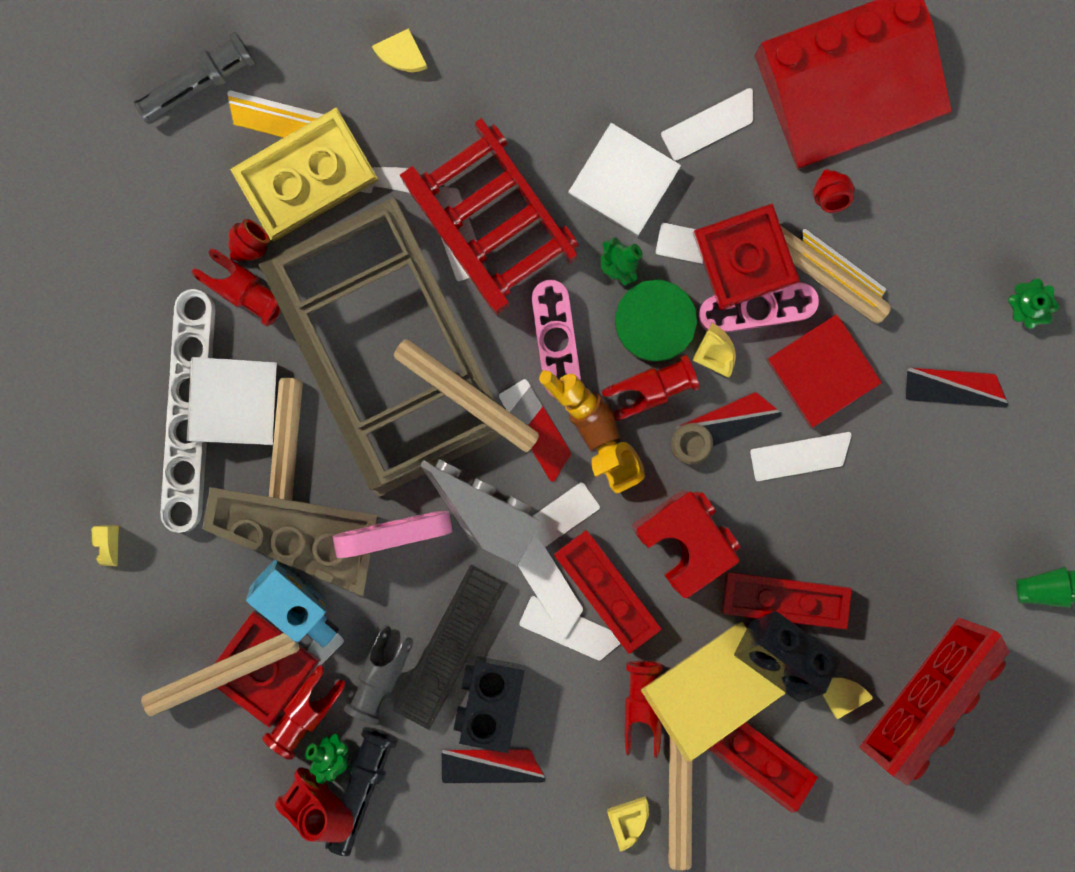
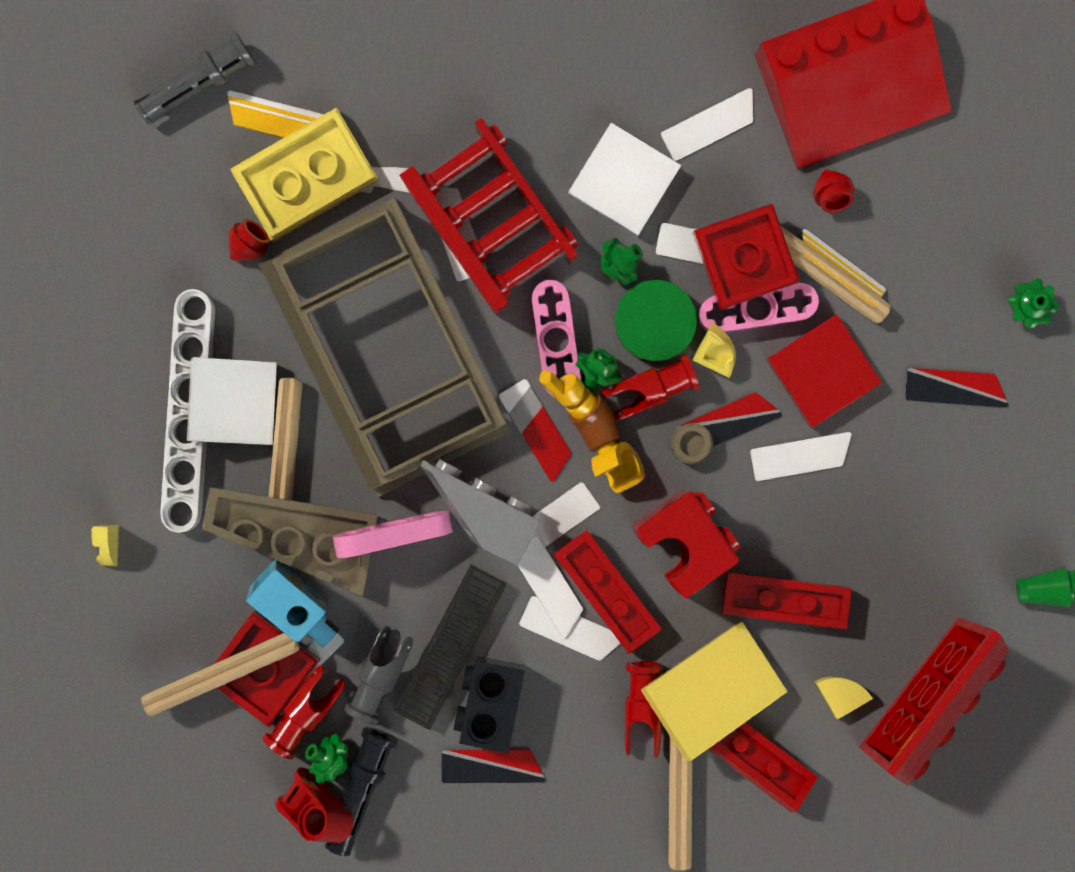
(241, 289): red piece -> none
(400, 52): light yellow tile -> none
(466, 395): tan axle -> none
(598, 369): none -> green plant
(629, 821): light yellow tile -> none
(787, 656): black brick -> none

